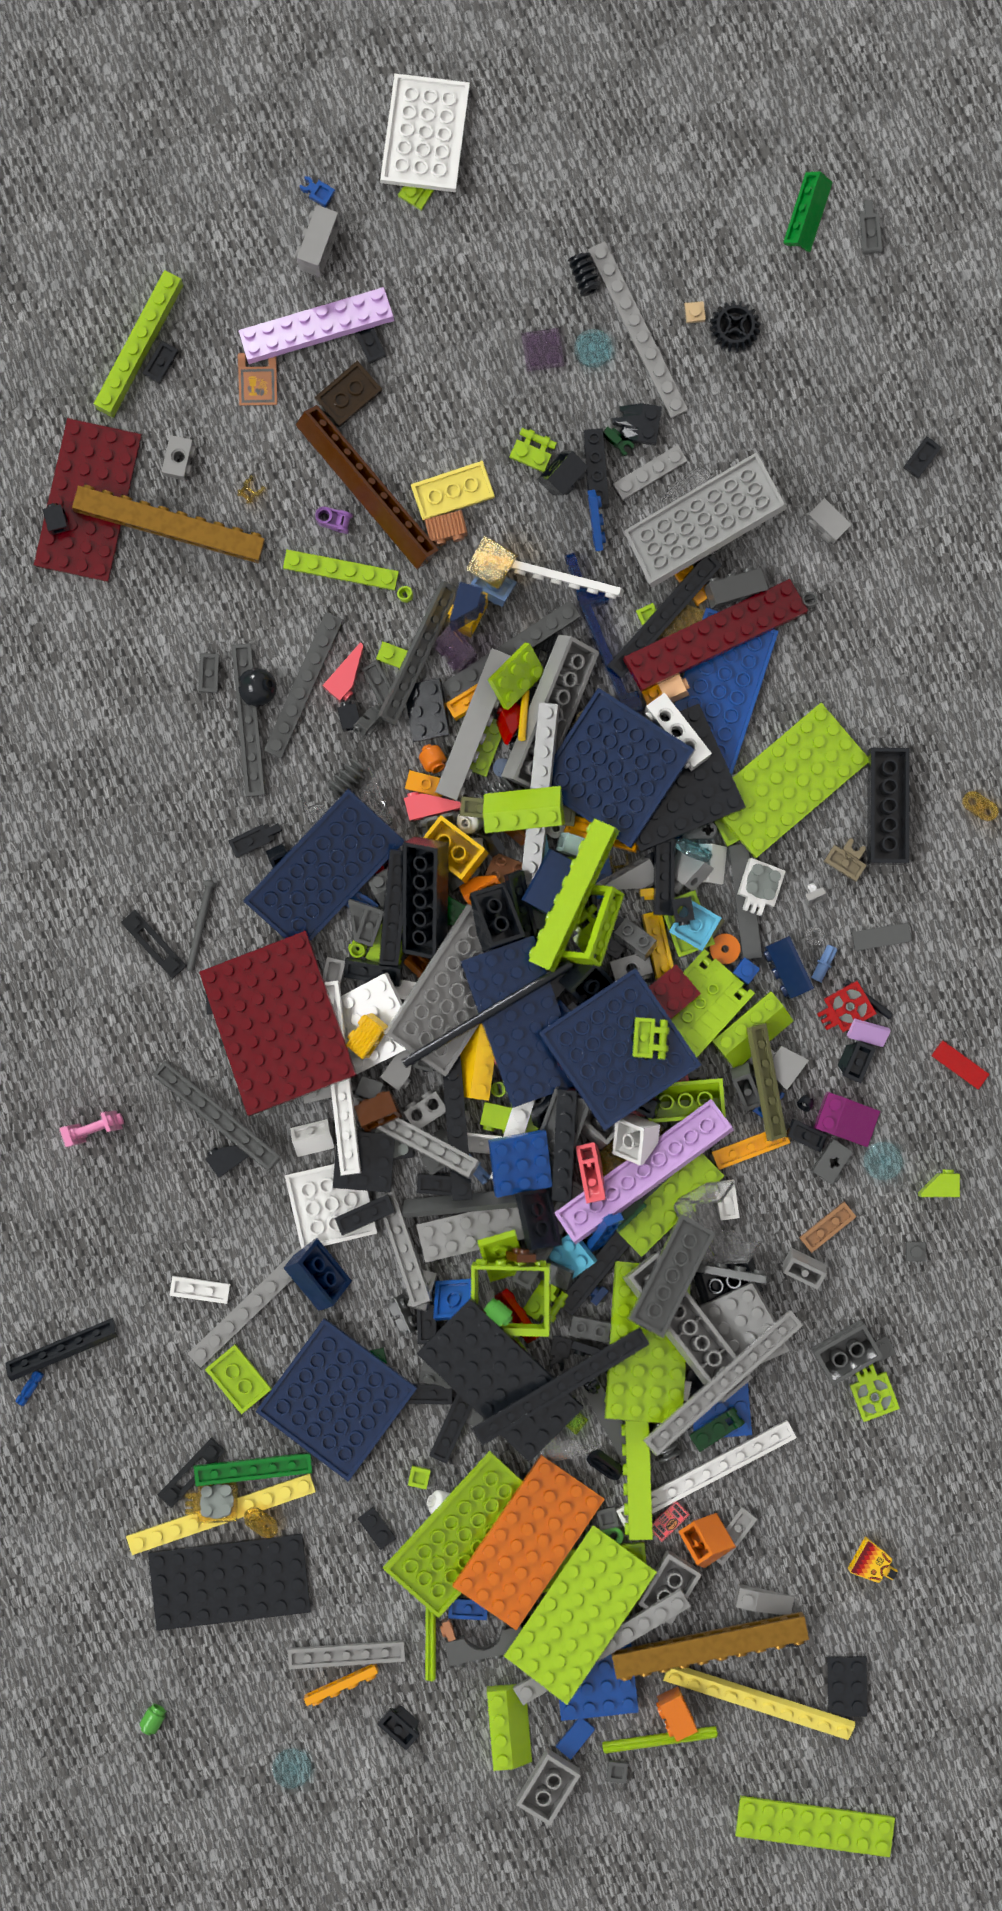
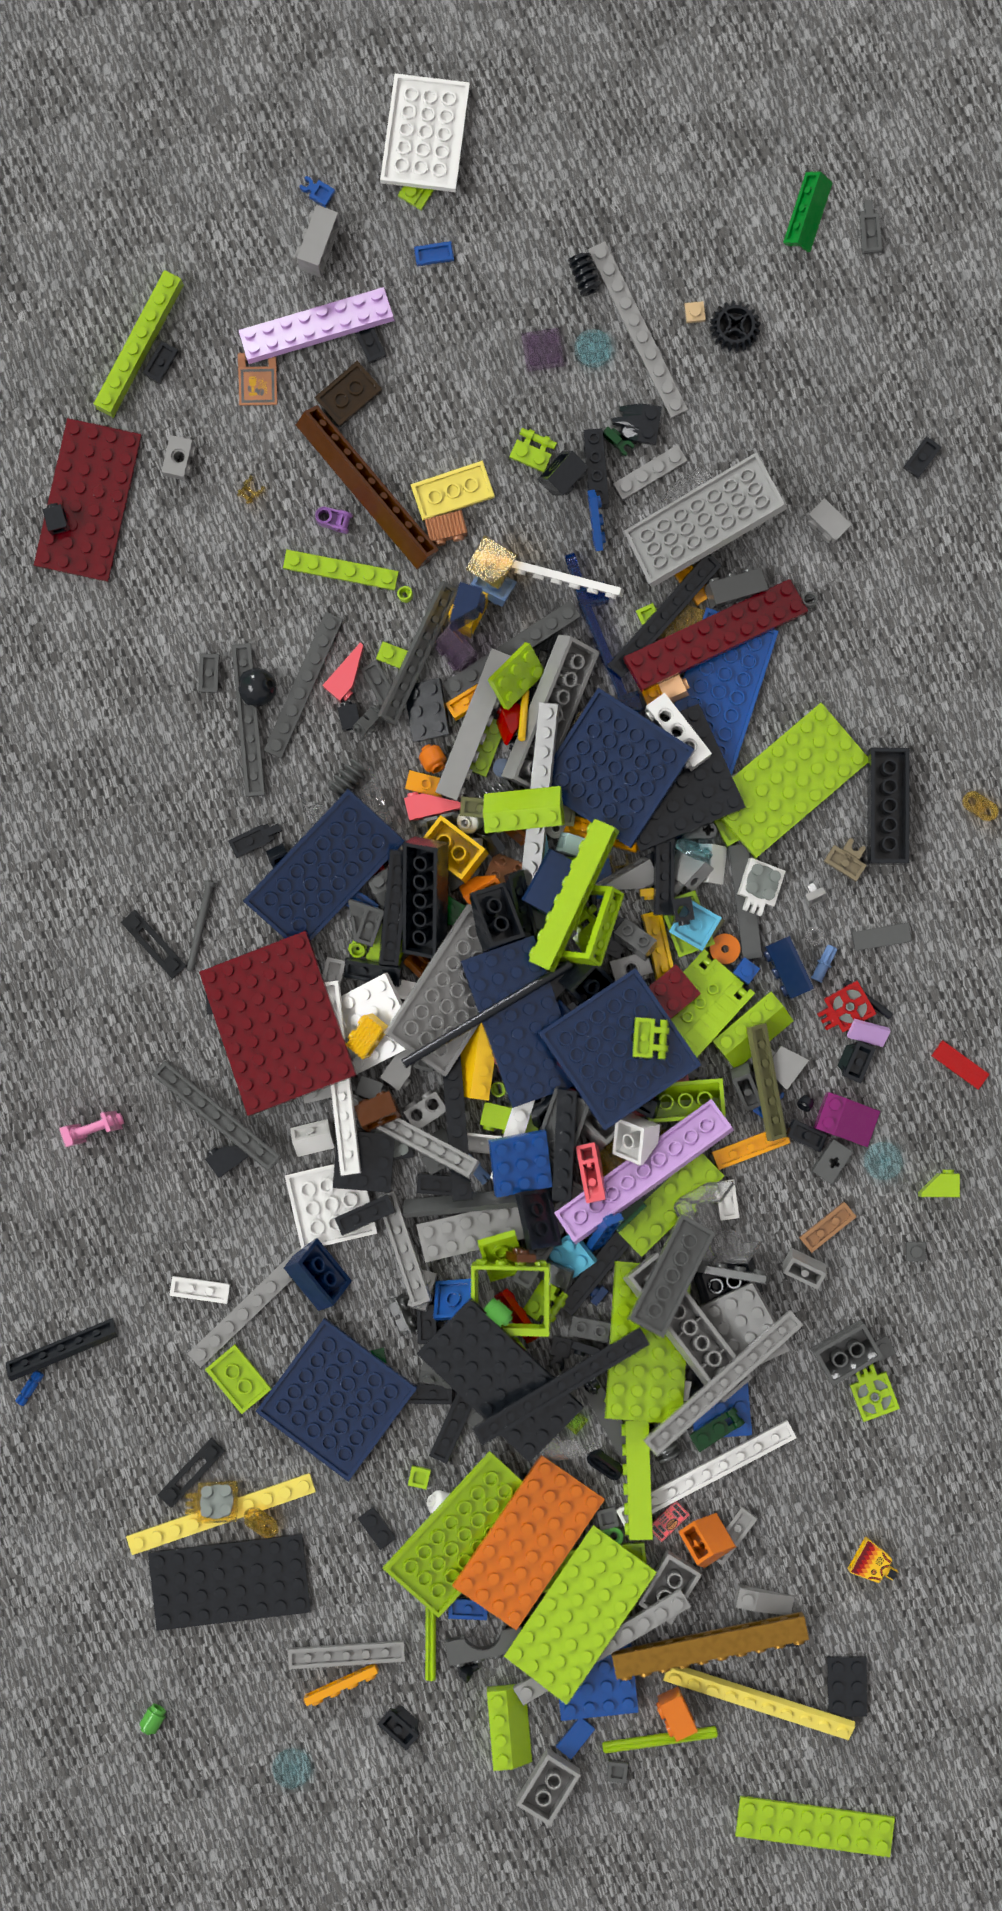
(168, 524): pearl gold brick -> none
(252, 1469): green plate -> none
(434, 253): none -> blue tile
(447, 1629): nougat plate -> none
(466, 1671): none -> black rock

